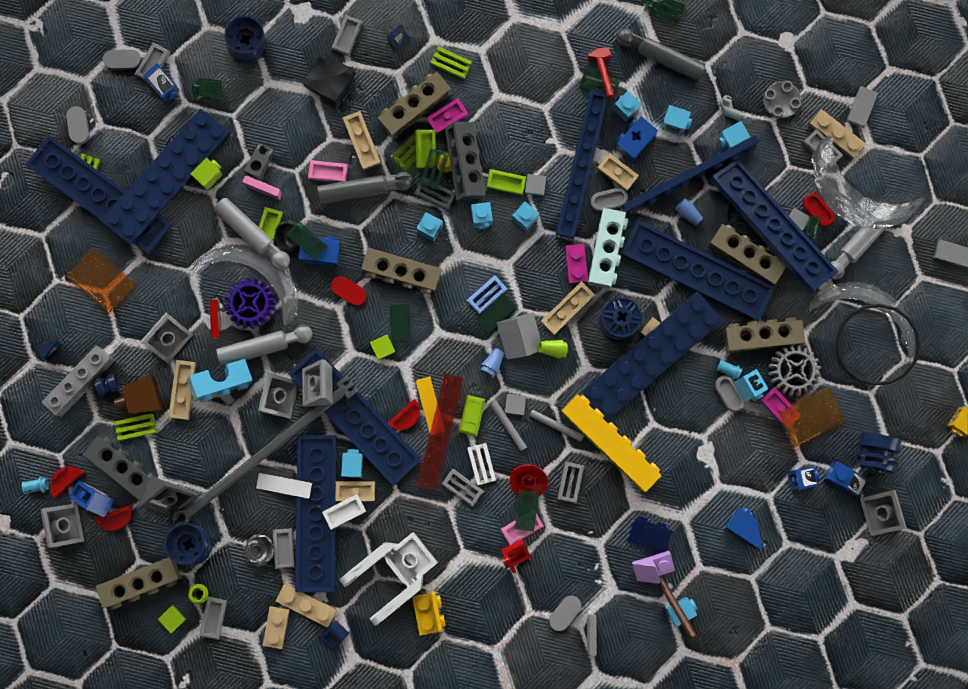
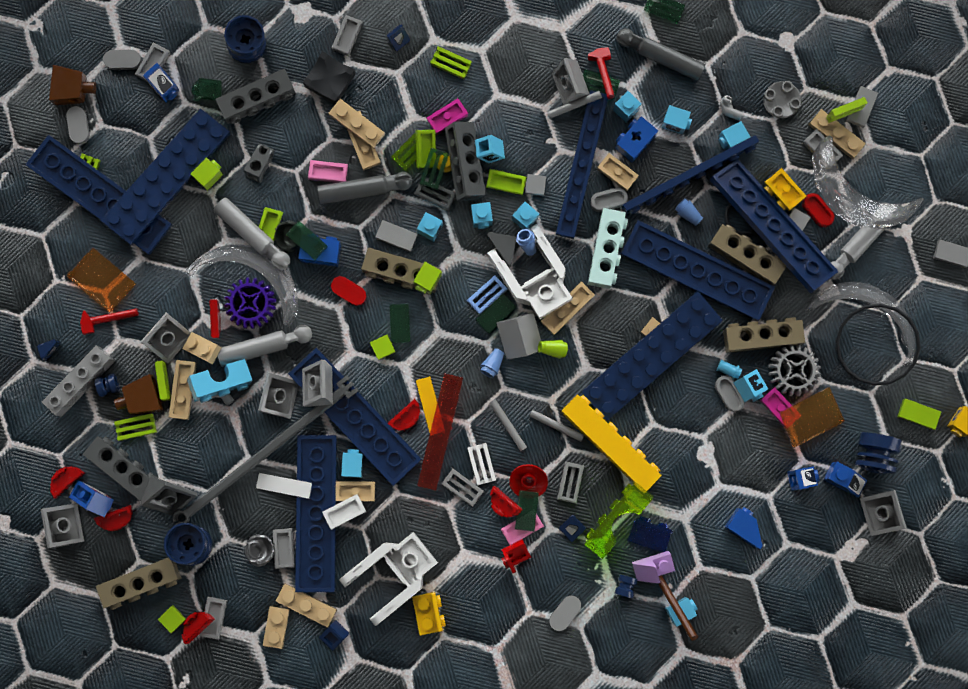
(35, 485): medium azure pin -> none
(69, 86): none -> reddish brown torso
(87, 323): none -> red piece
(162, 380): none -> lime tile
(194, 594): lime cone -> none
(195, 625): none -> red tile
(202, 348): none -> tan plate
(260, 87): none -> dark grey brick
(262, 187): bright pink tile -> none
(356, 123): none -> tan plate
(396, 126): dark tan brick -> none
(396, 236): none -> light grey tile
(427, 278): none -> lime brick
(472, 415): lime tile -> none
(489, 149): none -> medium azure brick
(503, 504): none -> red tile
(504, 246): none -> dark grey slope
(515, 404): light grey tile -> none
(526, 241): none -> medium blue cone
(545, 290): none -> white plate
(570, 81): none -> light grey slope
(572, 528): none -> dark blue slope
(575, 104): none -> light grey bar
(576, 263): dark pink plate -> none
(591, 634): light grey tile -> none
(616, 329): dark blue wheel -> none
(626, 585): none -> dark blue wheel
(633, 501): none -> clear neon green arch
(784, 190): none -> yellow bracket
(812, 227): clear green pin -> none
(847, 109): none -> lime tile
(919, 414): none -> lime tile

